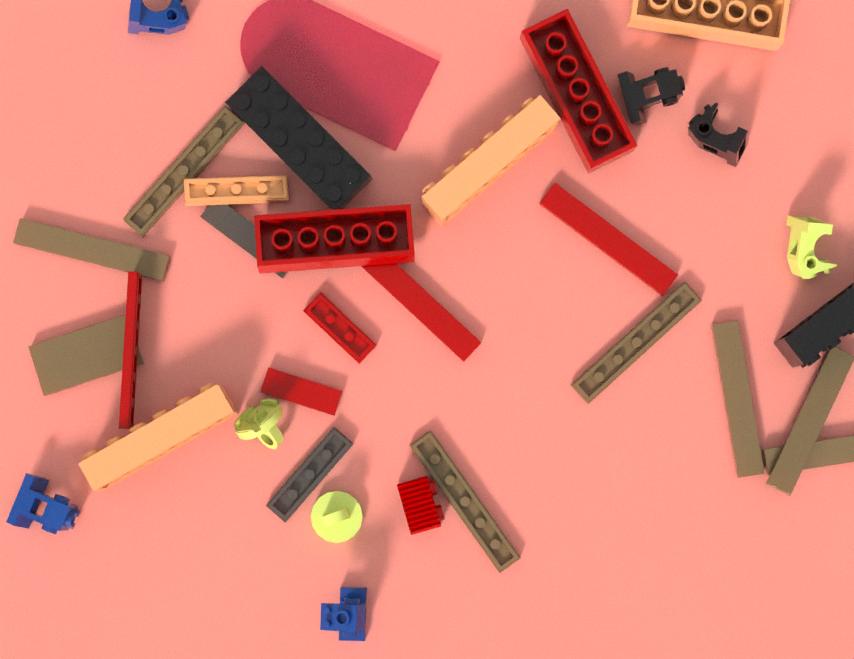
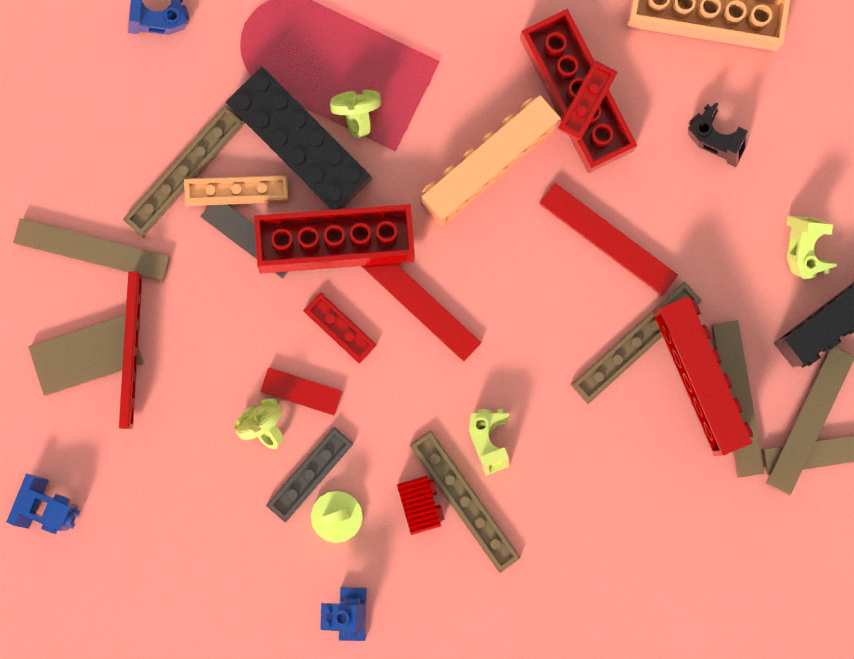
(158, 438): light nougat brick -> none
(356, 109): none -> yellowish green tile
(491, 457): none -> yellowish green tile
(587, 100): none -> red tile
(669, 86): black tile -> none
(703, 377): none -> red brick

